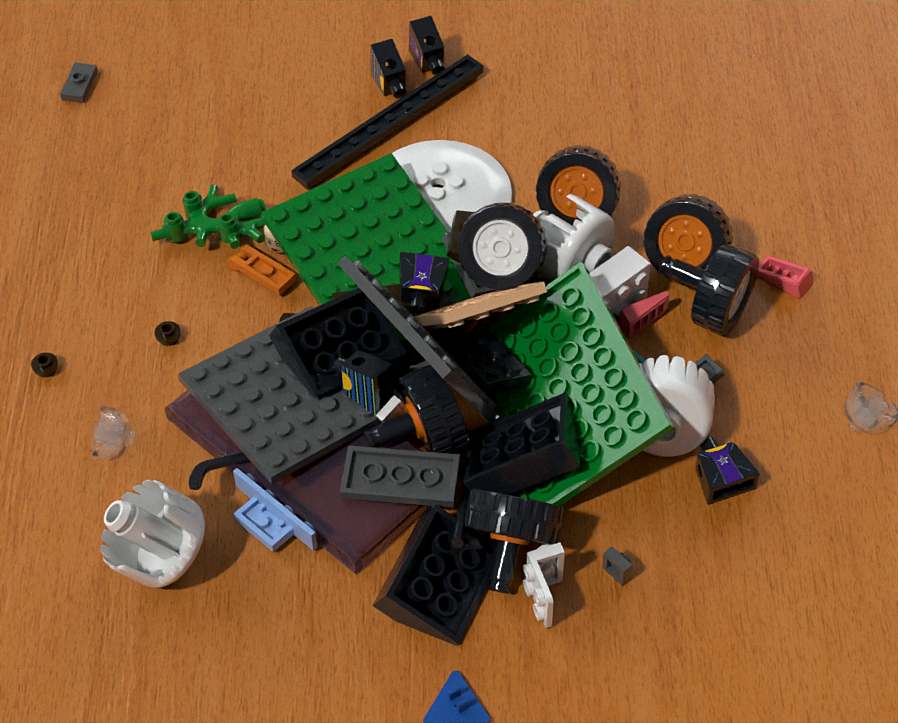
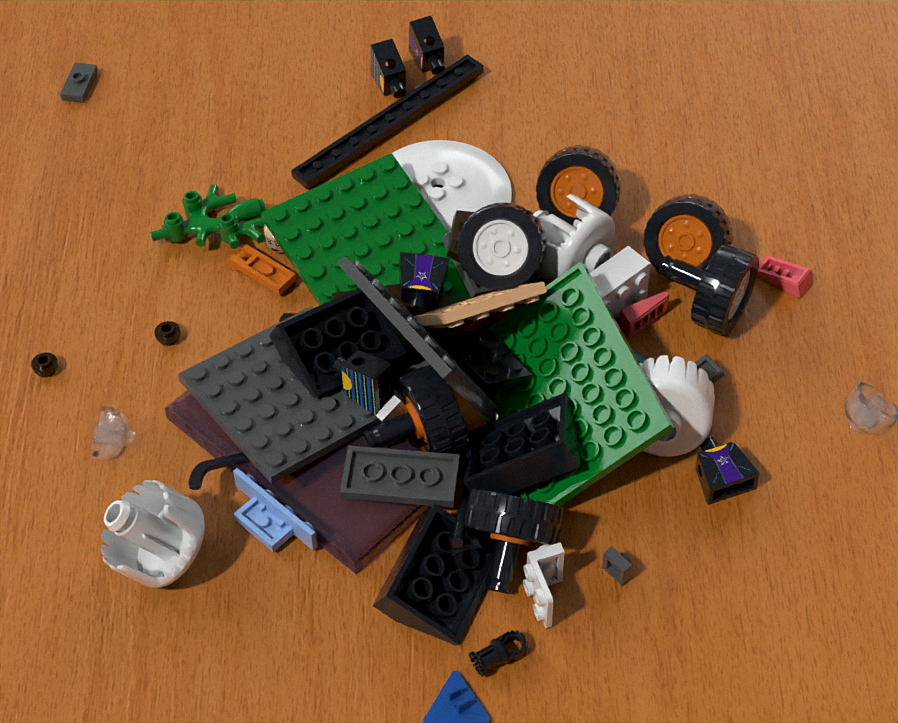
(497, 653): none -> black connector

